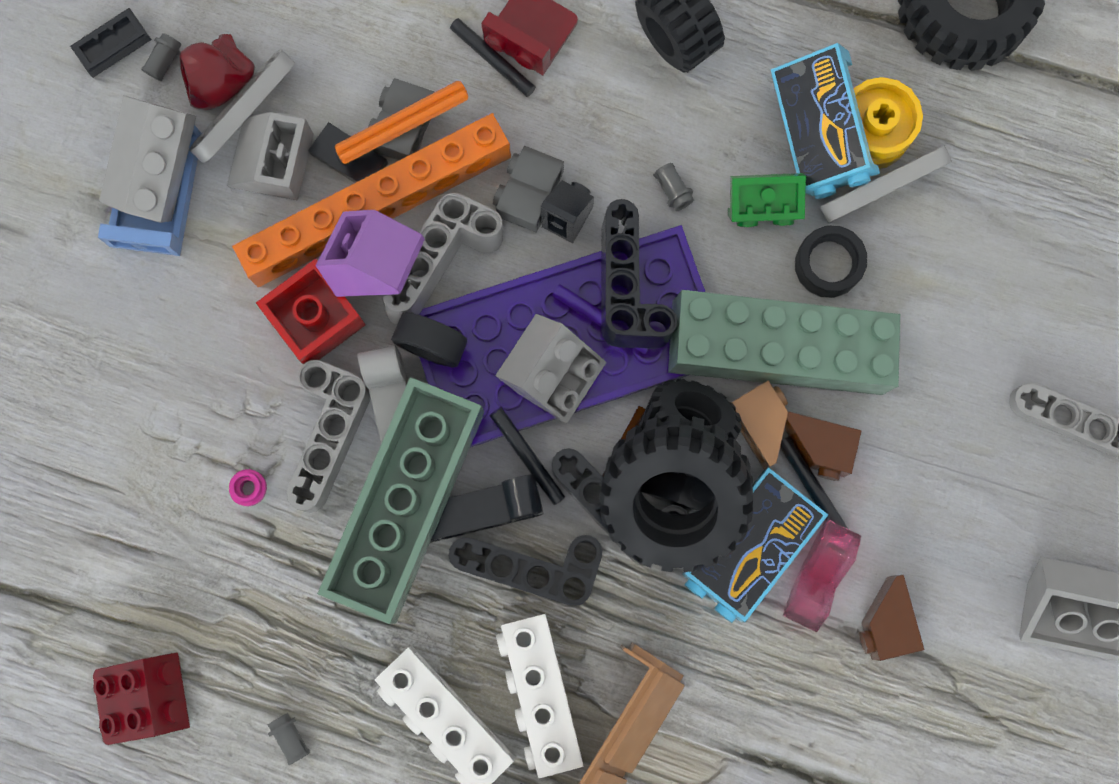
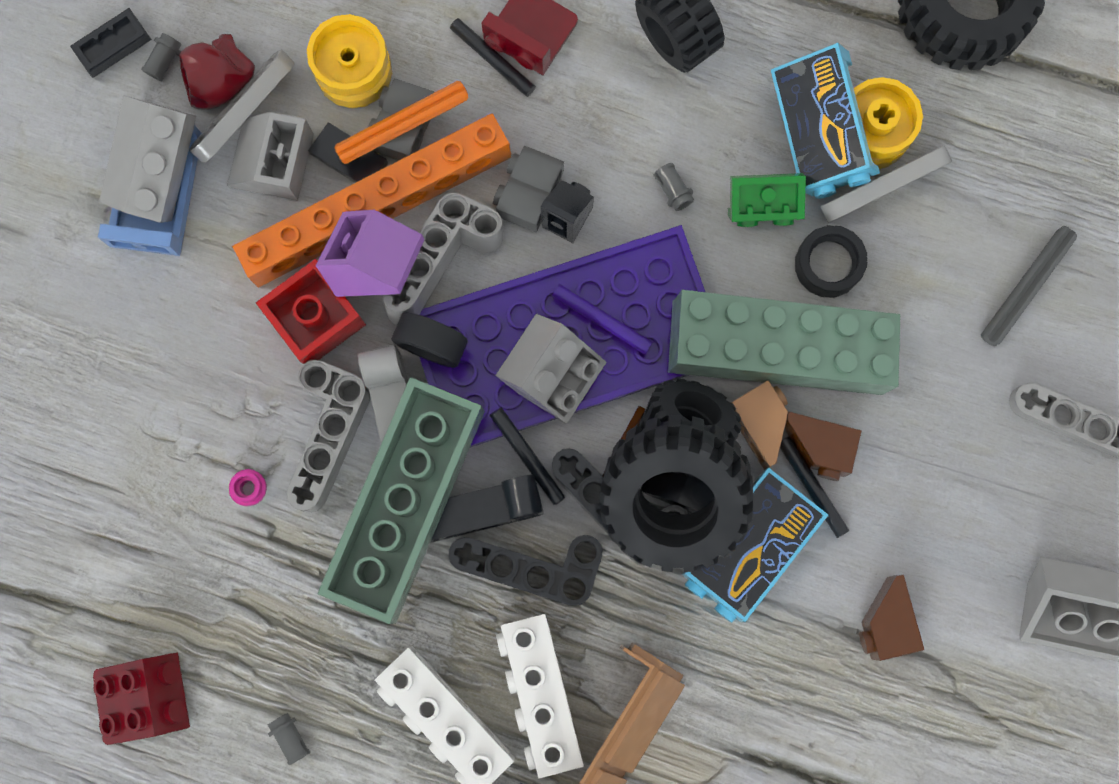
(349, 60): none -> yellow wheel
(626, 274): black beam -> none
(820, 575): clear pink brick -> none
(1029, 286): none -> dark grey axle

